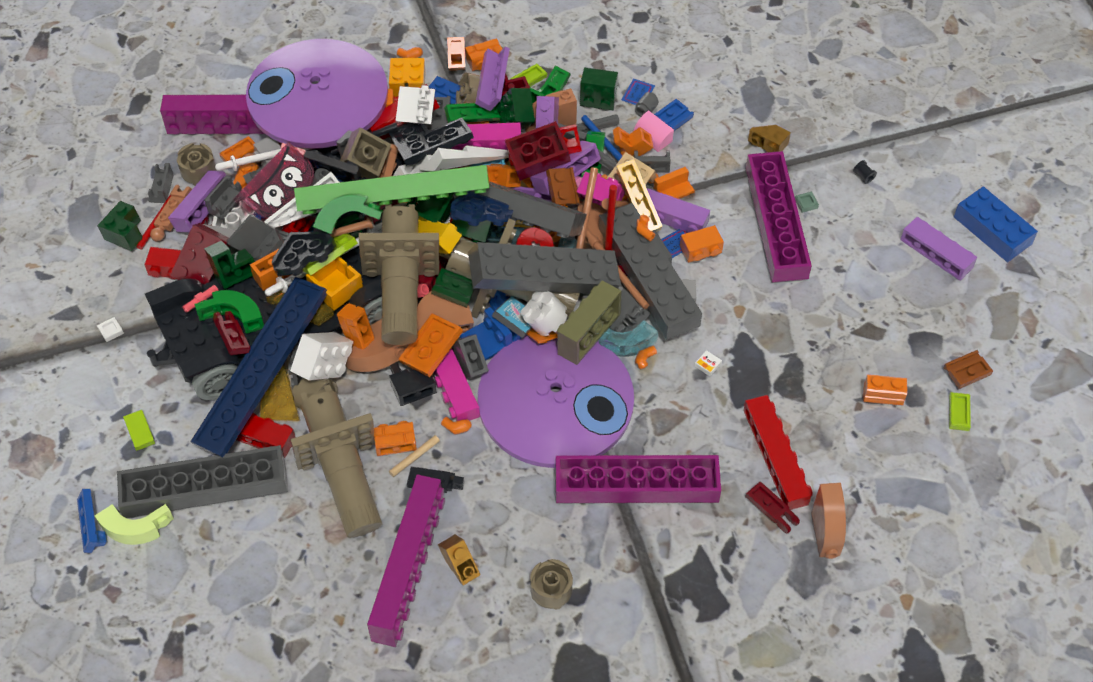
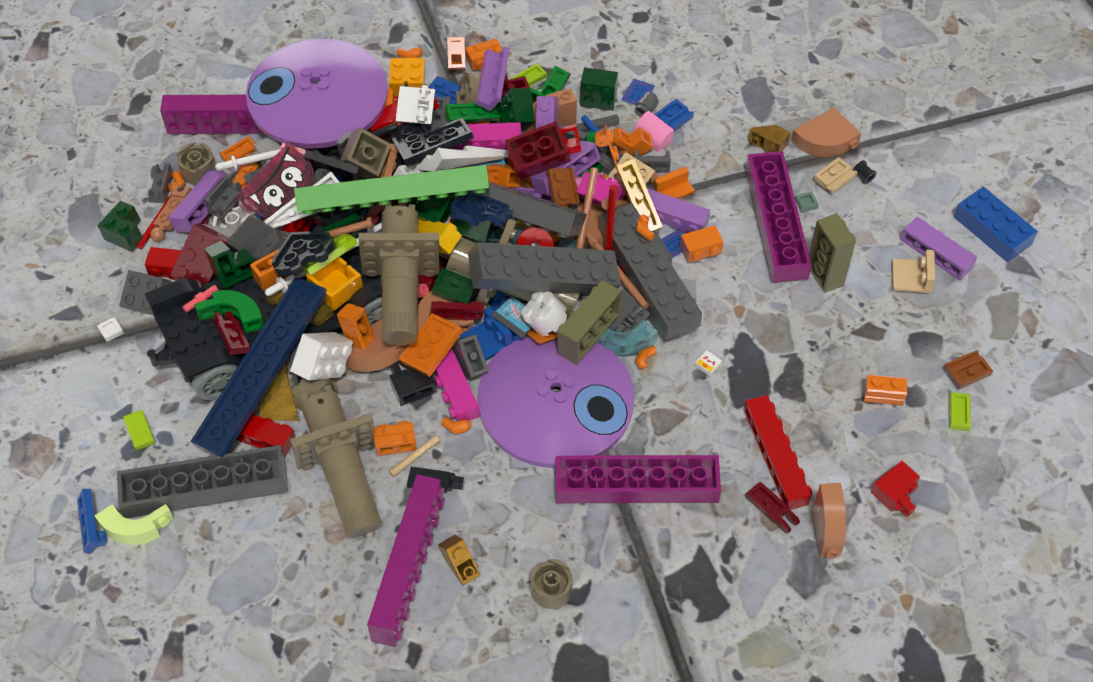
(135, 288): none -> dark grey bracket
(178, 180): none -> orange arm
(334, 209): arch -> none
(457, 310): none -> dark red hinge
(604, 138): none -> orange hinge
(826, 135): none -> nougat brick
(831, 252): none -> olive brick
(835, 175): none -> tan plate
(894, 488): none -> red hinge
(914, 274): none -> tan bracket

